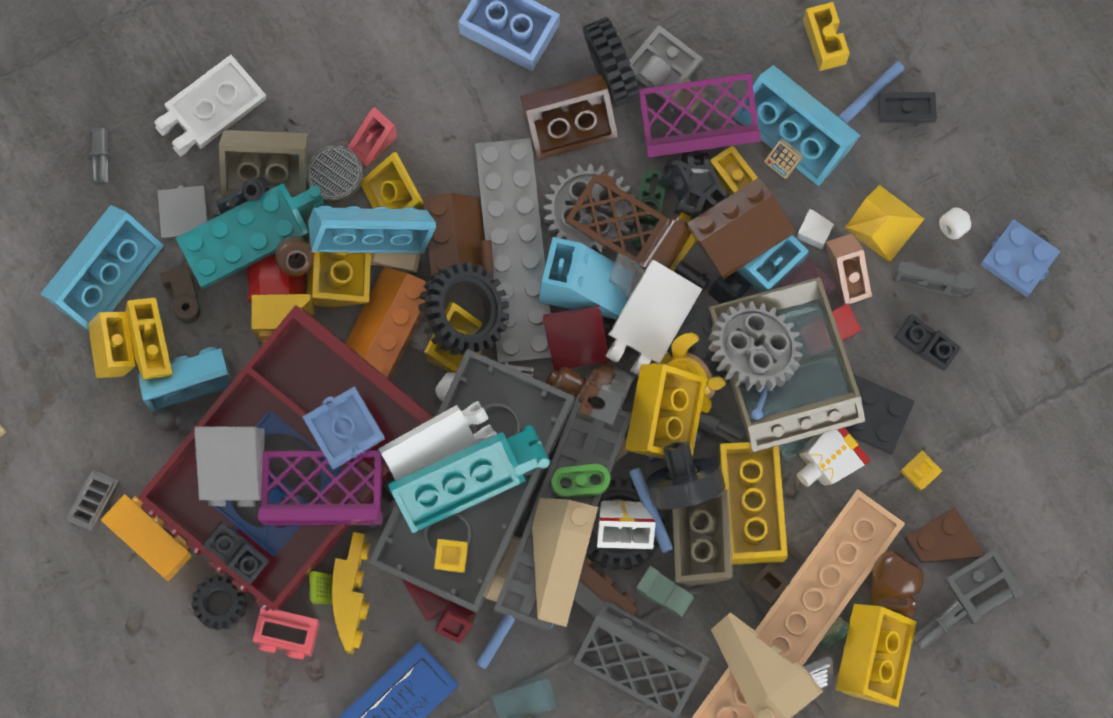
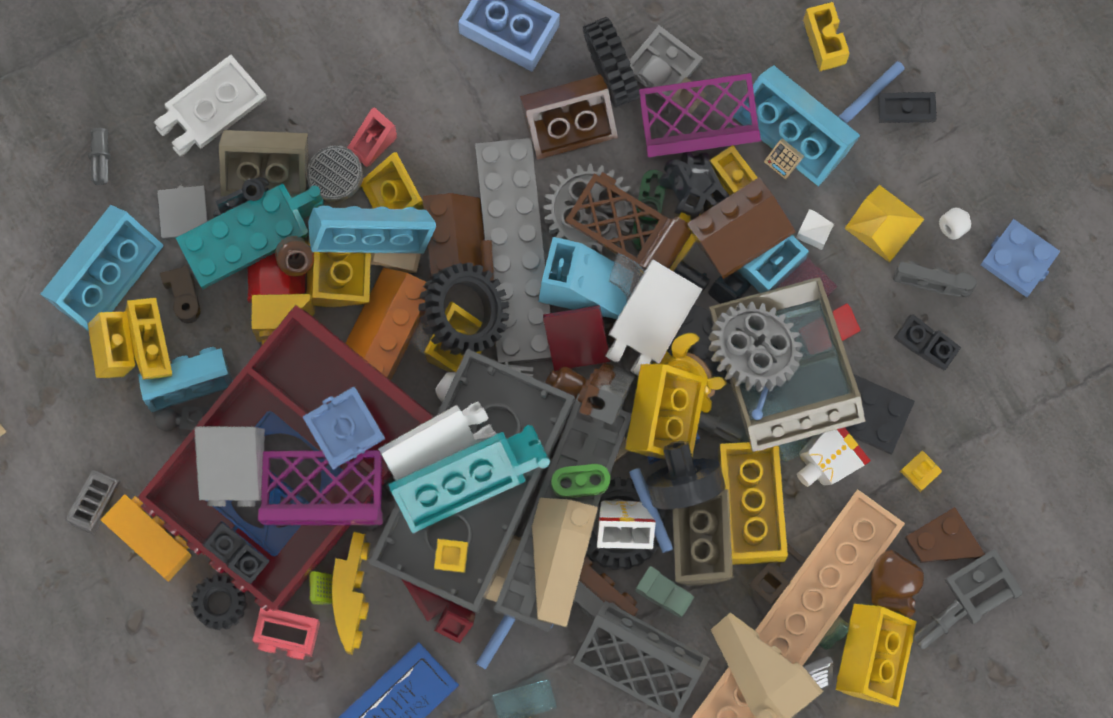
(849, 268): nougat slope -> none

